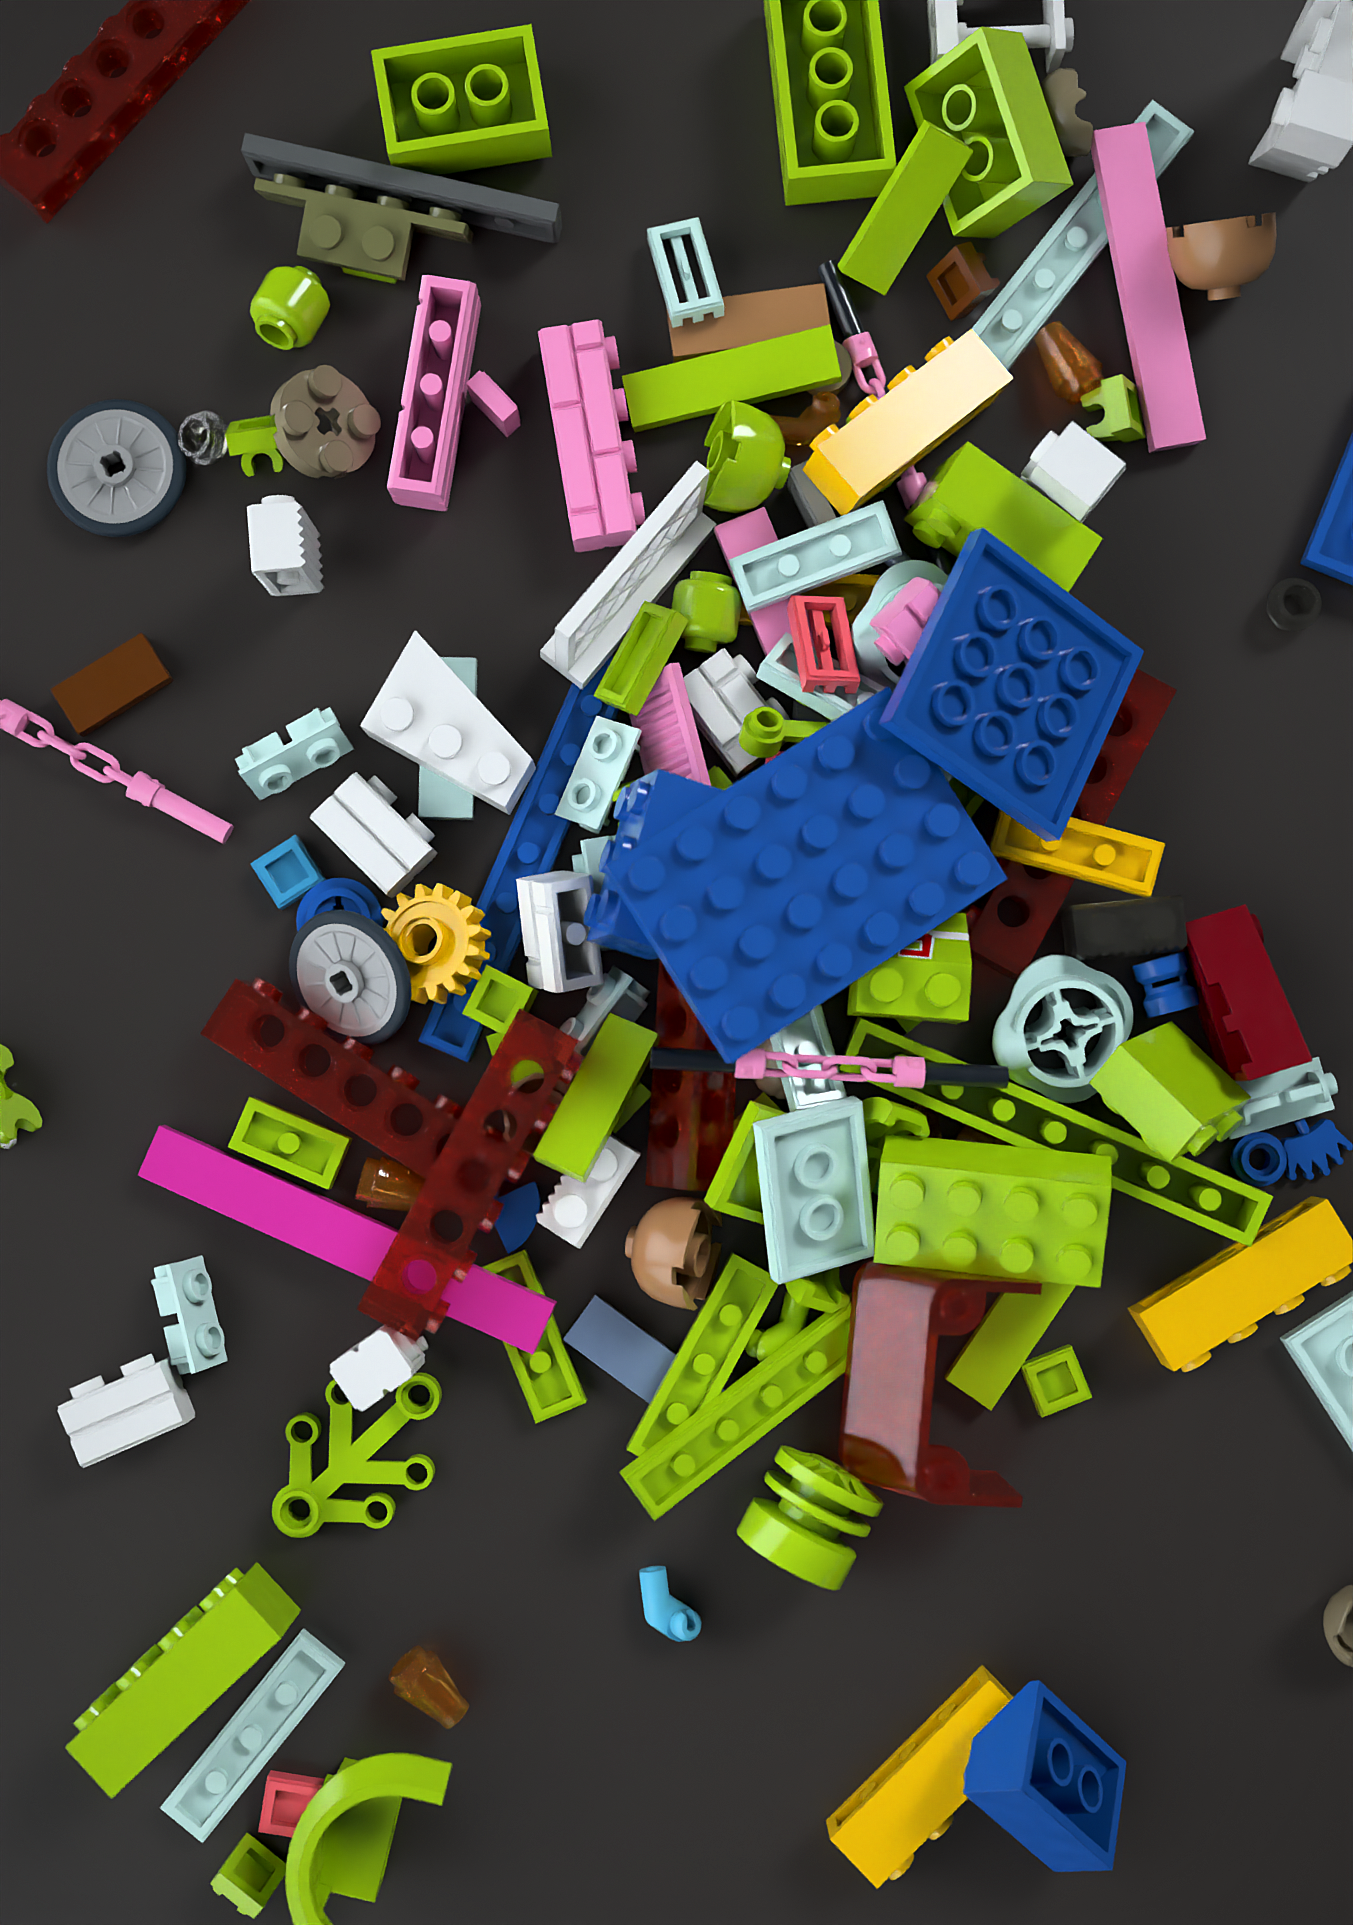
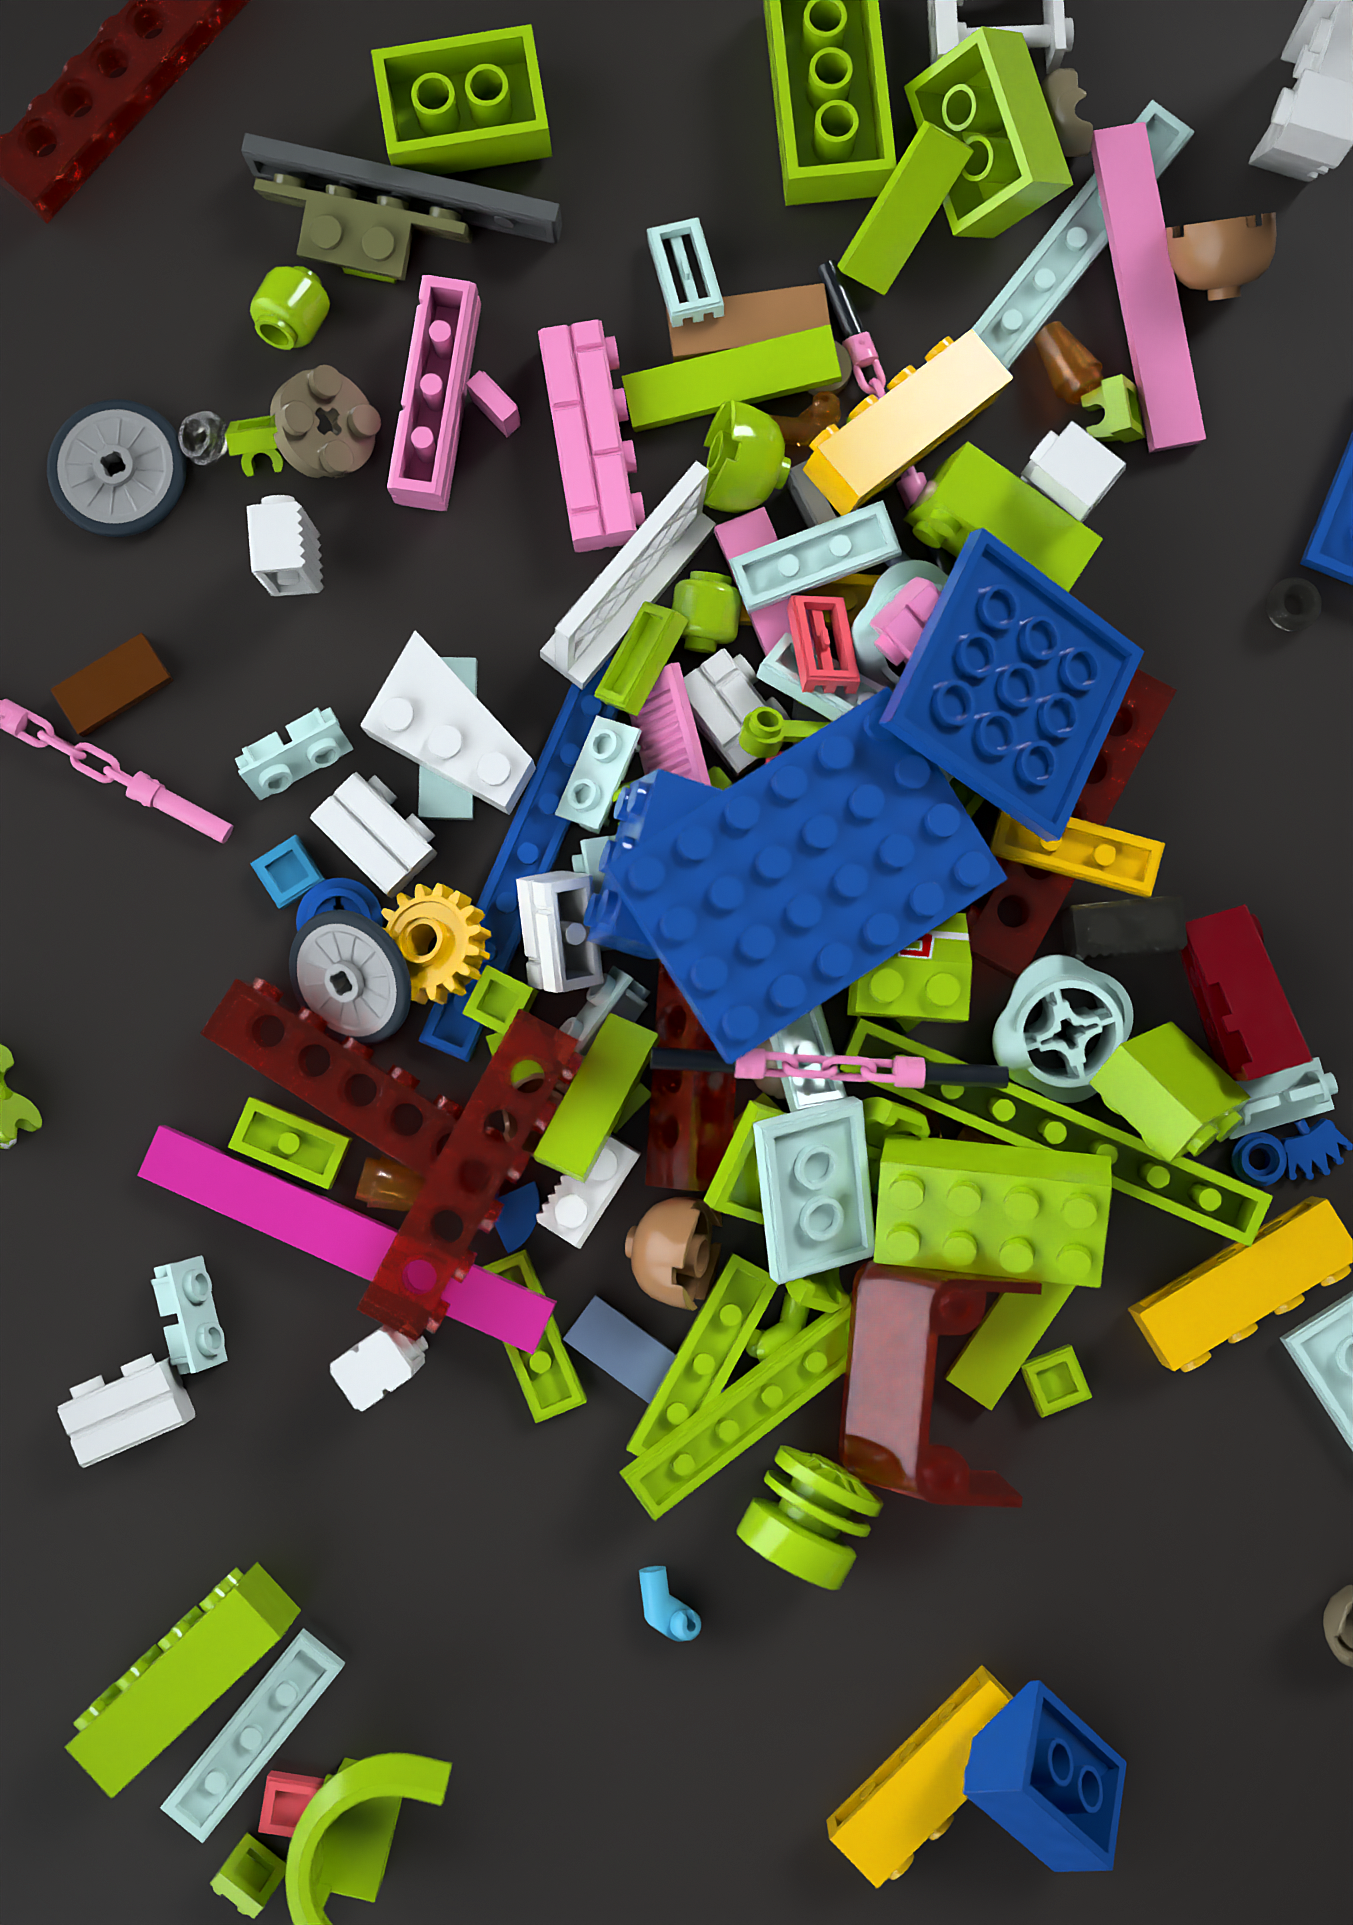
(350, 1462): lime plant -> none
(427, 1686): clear orange cone -> none
(961, 280): reddish brown tile -> none
(1170, 996): blue wheel -> none

